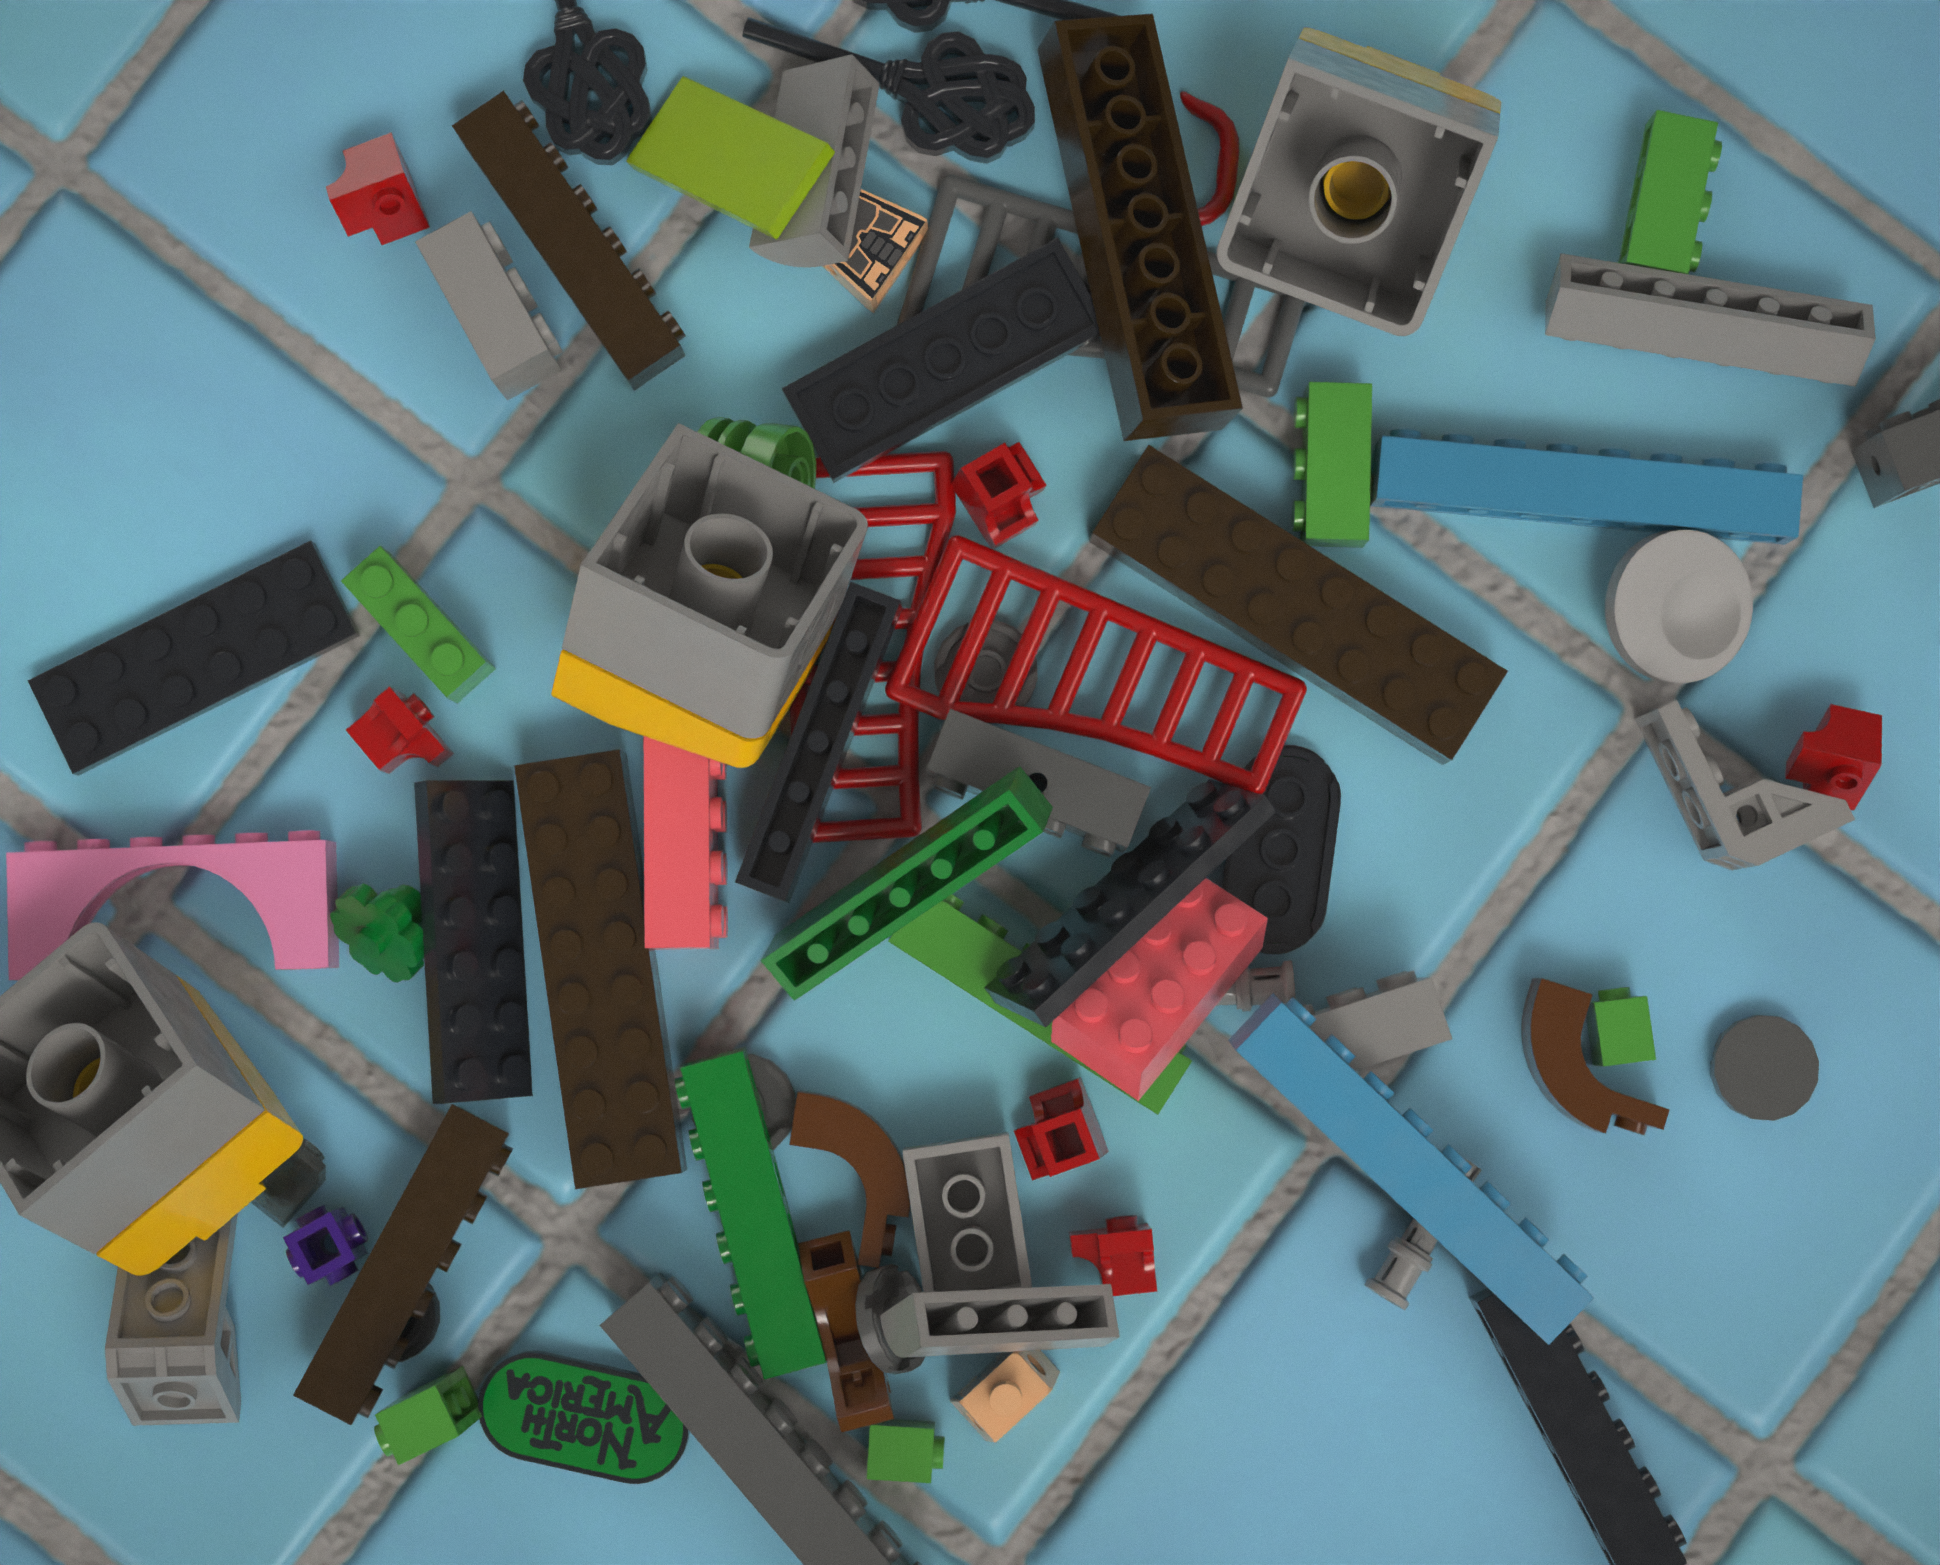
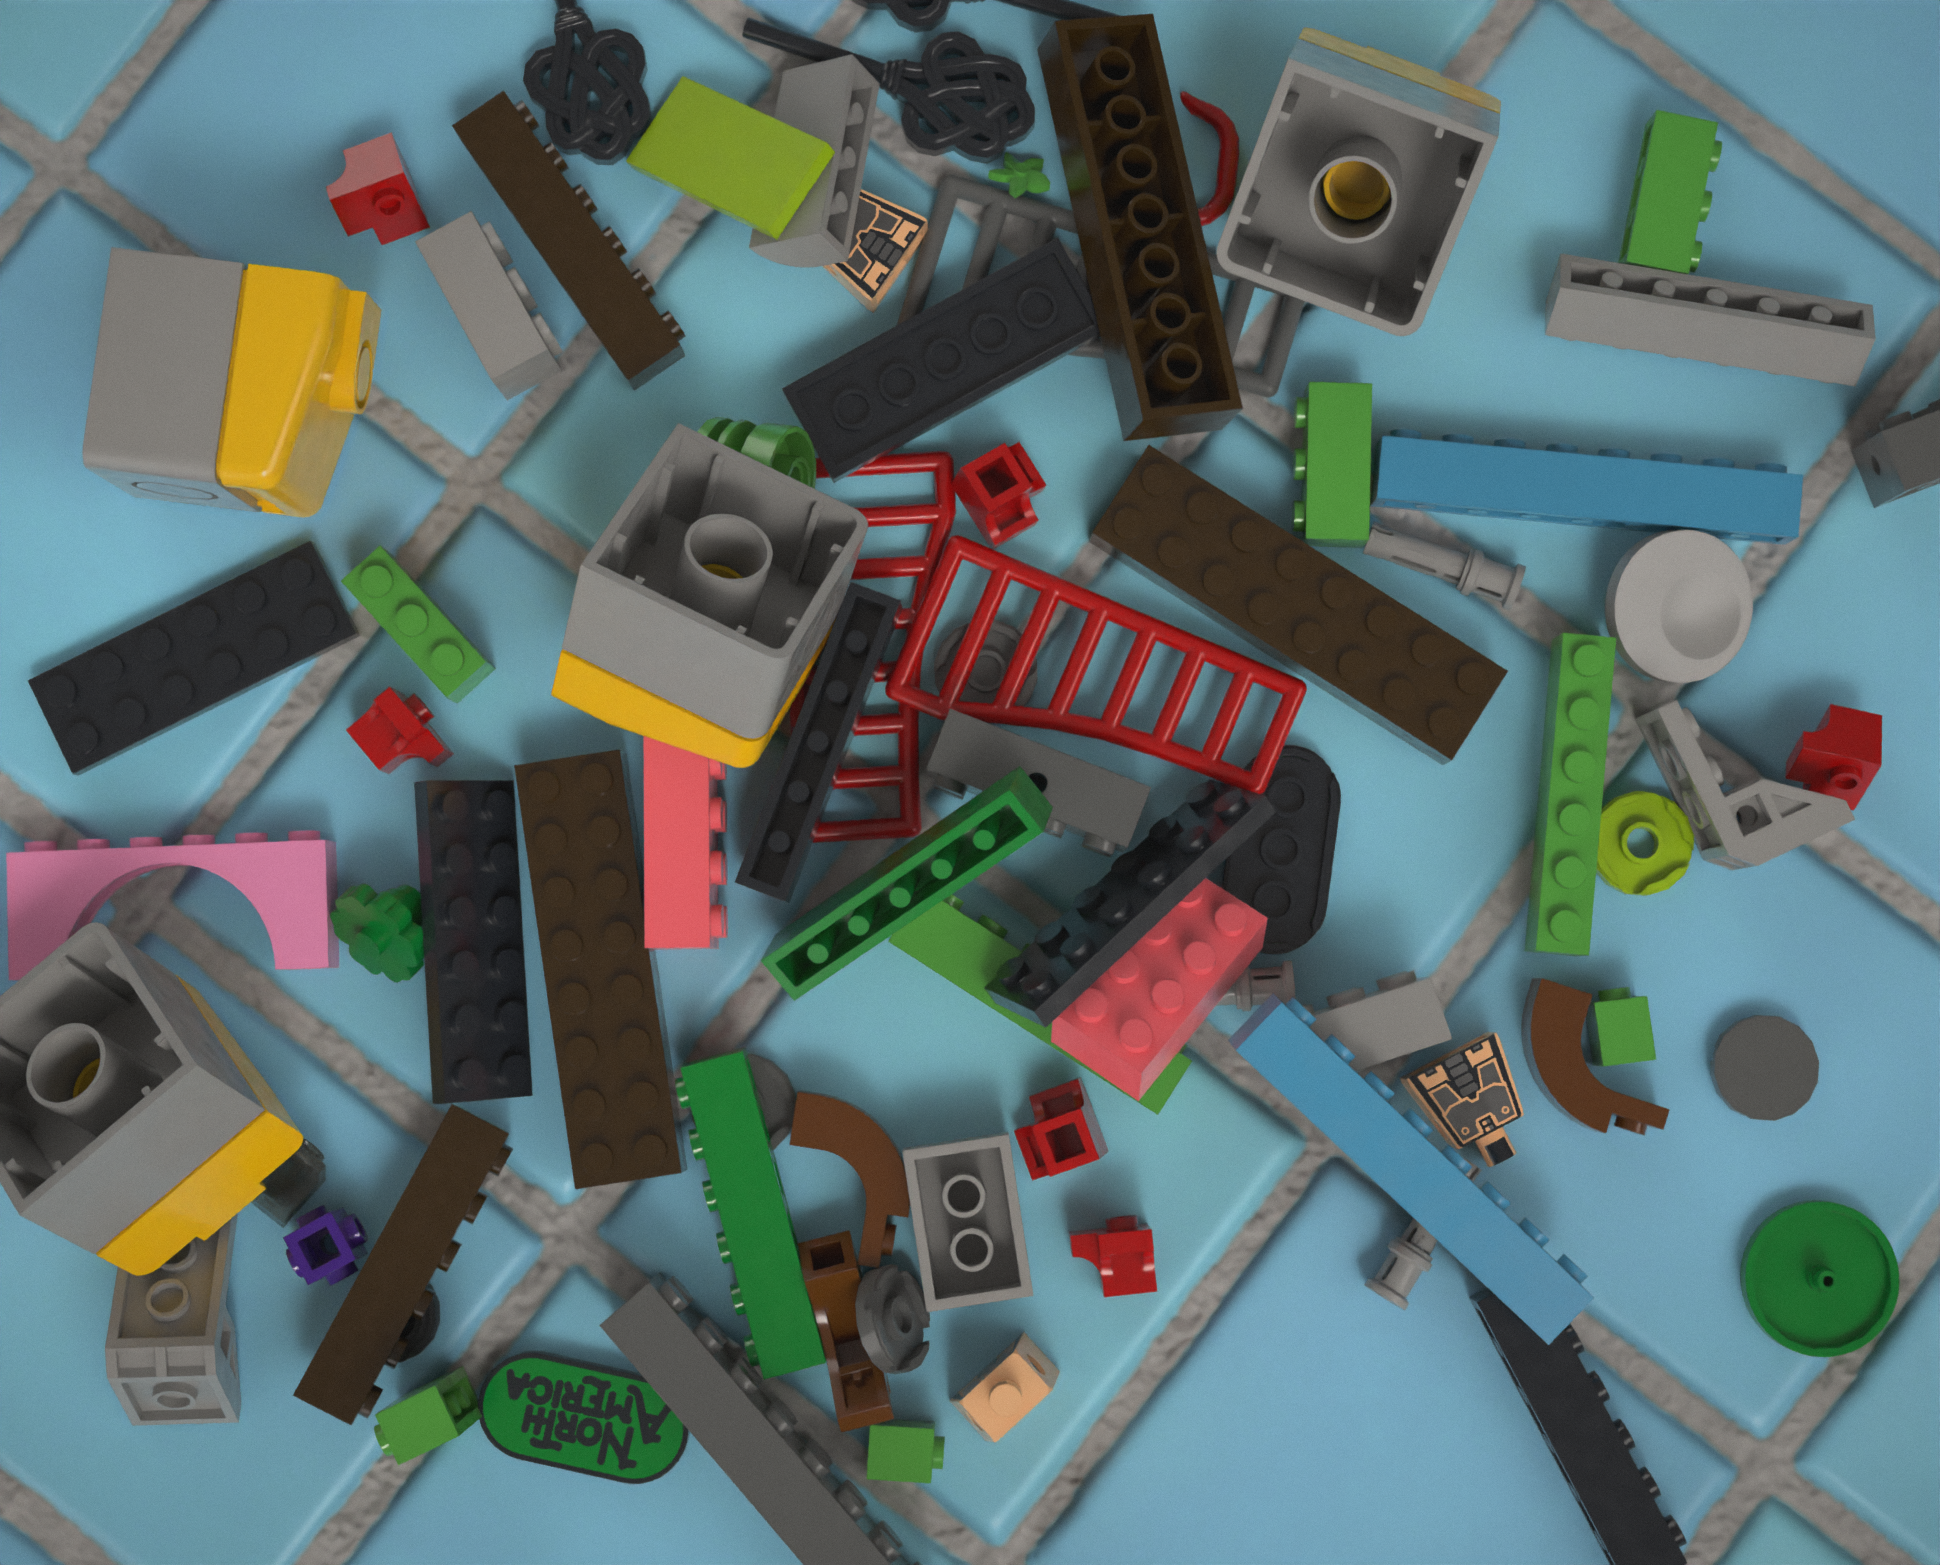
(226, 381): none -> piece
(1001, 1320): light grey brick -> none
(1021, 175): none -> bright green plant
(1468, 571): none -> light grey pin
(1470, 1096): none -> torso
(1570, 794): none -> bright green brick
(1671, 838): none -> lime tile
(1819, 1278): none -> green piece

